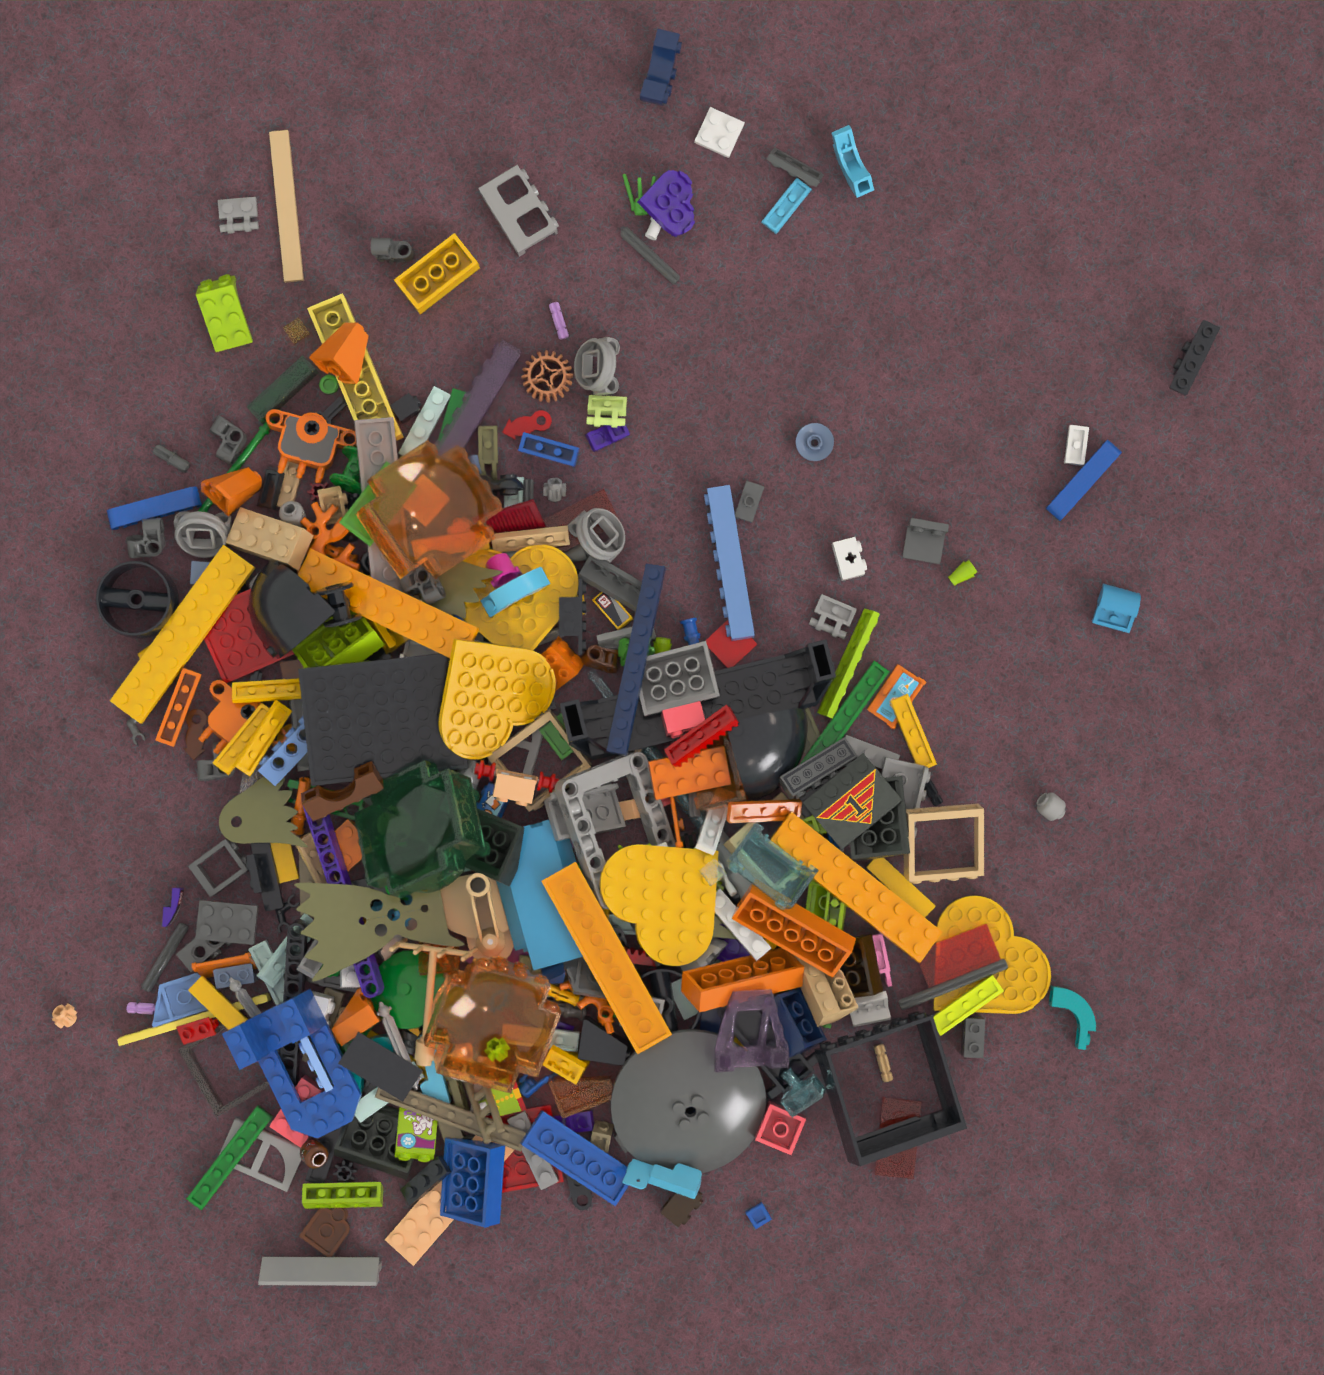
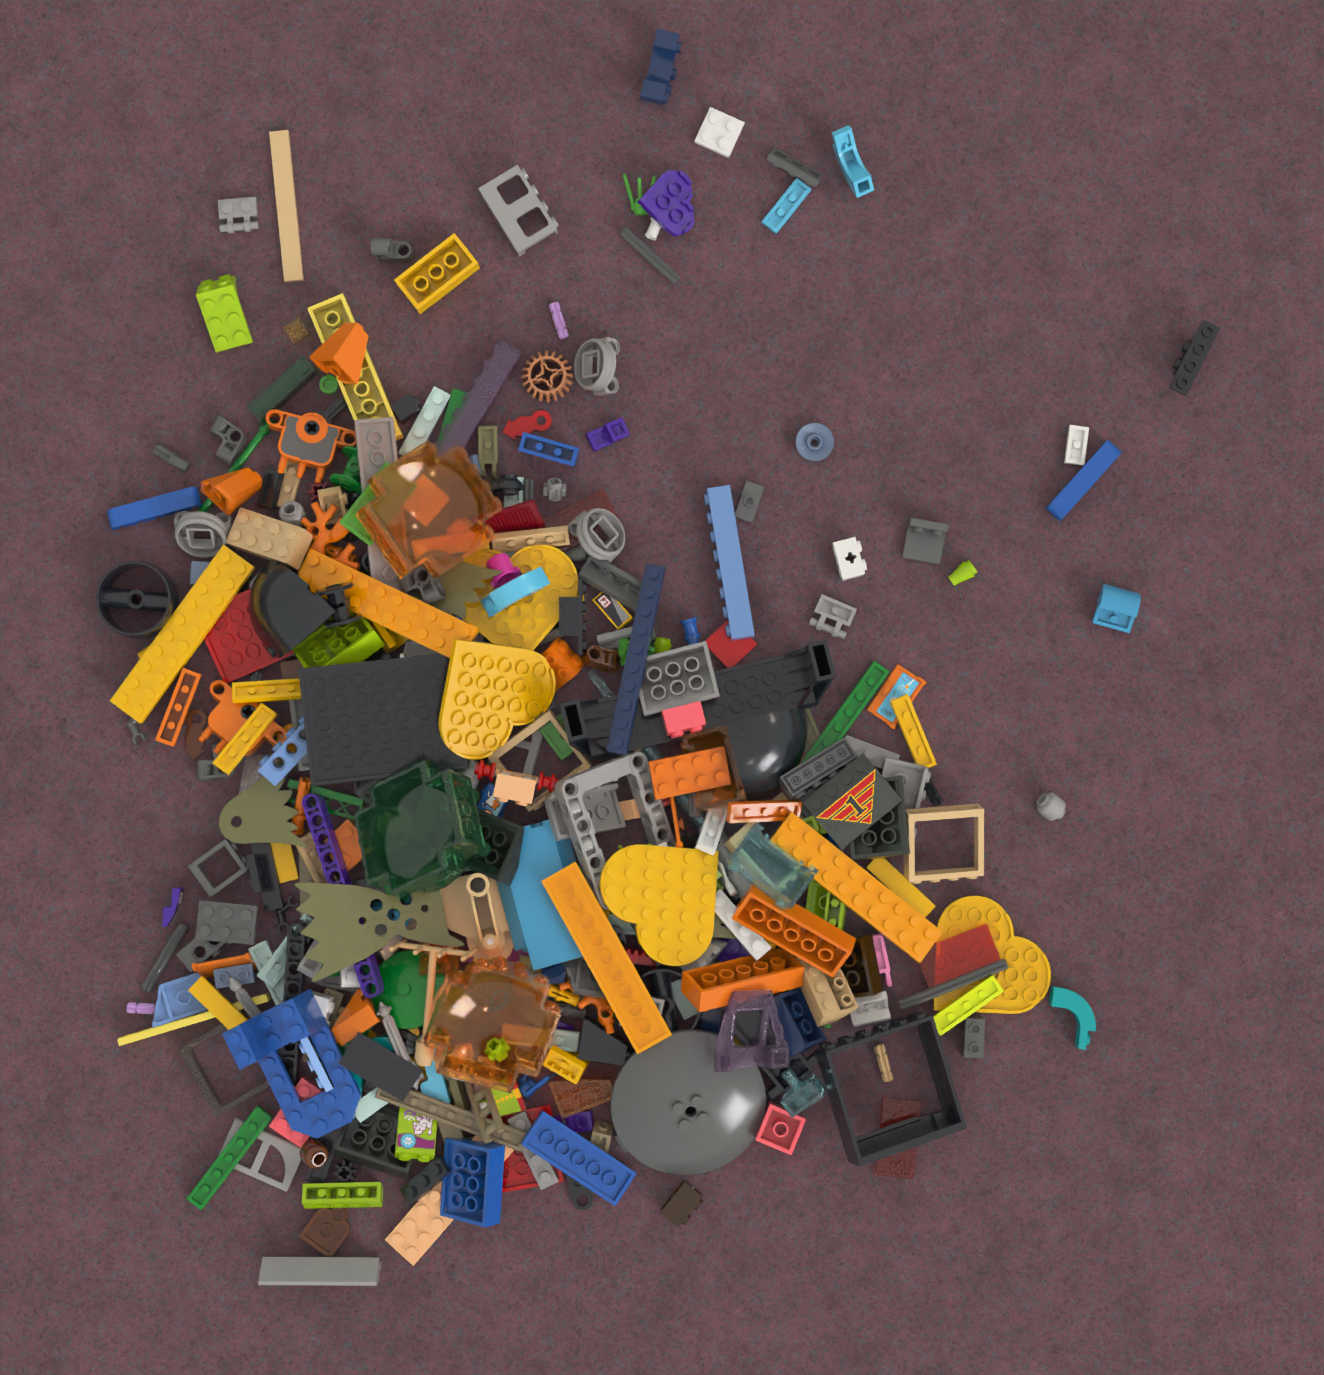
(64, 1015): light nougat gear -> none
(141, 546): dark grey piece -> none
(197, 1030): red hinge -> none
(262, 738): yellow tile -> none
(321, 802): reddish brown arch -> none
(609, 406): yellowish green plate -> none
(681, 1180): medium azure piece -> none
(701, 735): red gear -> none
(712, 872): clear plate -> none
(758, 1215): blue tile -> none
(848, 663): lime plate -> none

